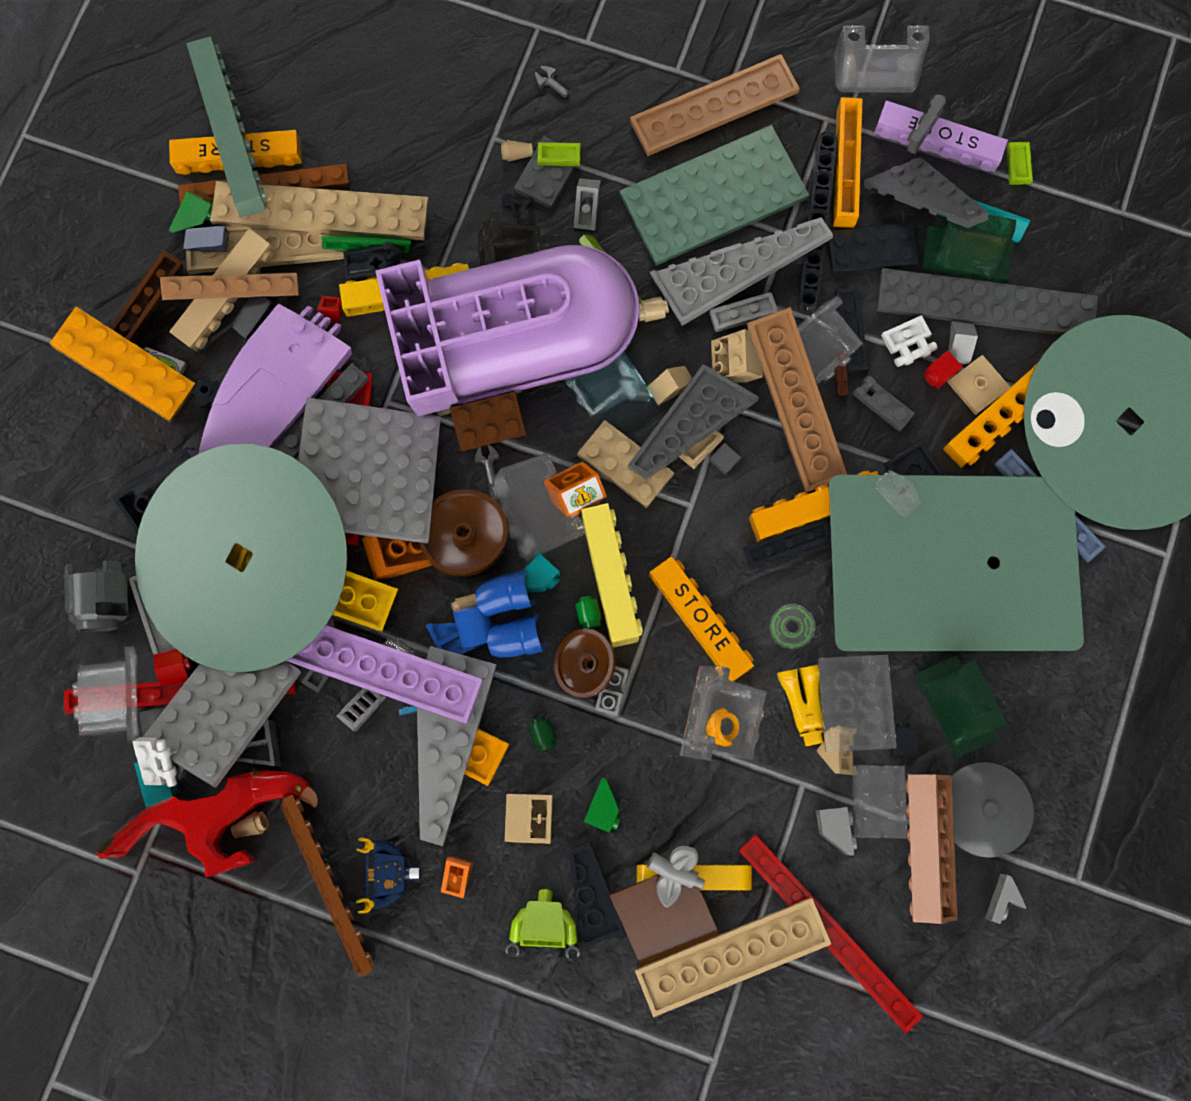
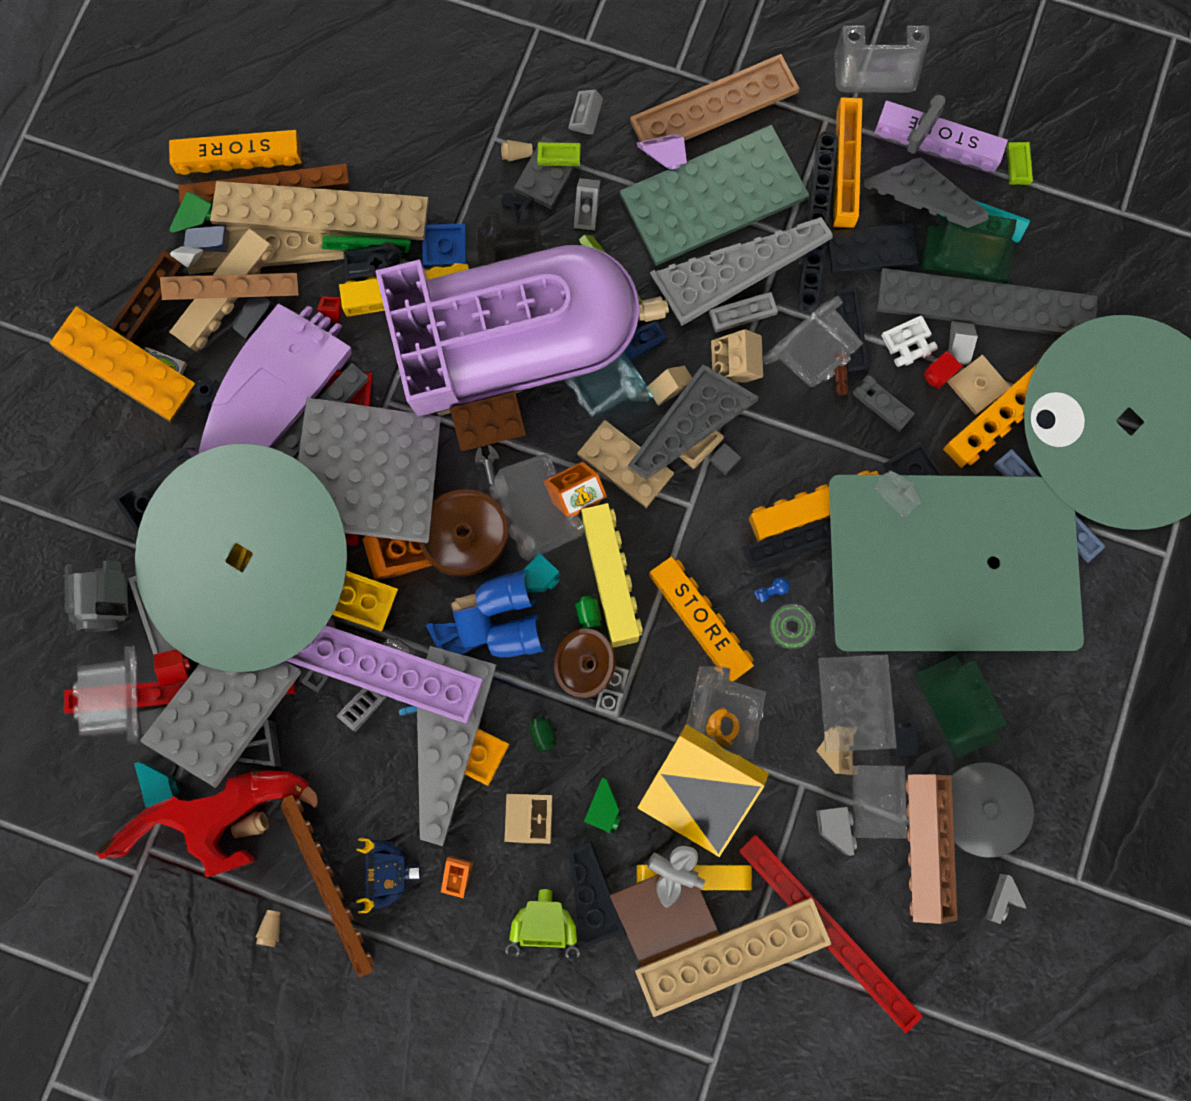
(155, 761): white plate -> none
(187, 255): none -> white slope
(226, 128): sand green brick -> none
(269, 930): none -> tan cone
(444, 245): none -> blue plate
(550, 81): flat silver bar -> none
(586, 111): none -> light grey slope
(644, 339): none -> dark blue slope
(666, 150): none -> lavender slope
(703, 790): none -> yellow tile
(780, 586): none -> blue arm
(797, 398): medium nougat plate -> none
(809, 714): yellow piece -> none

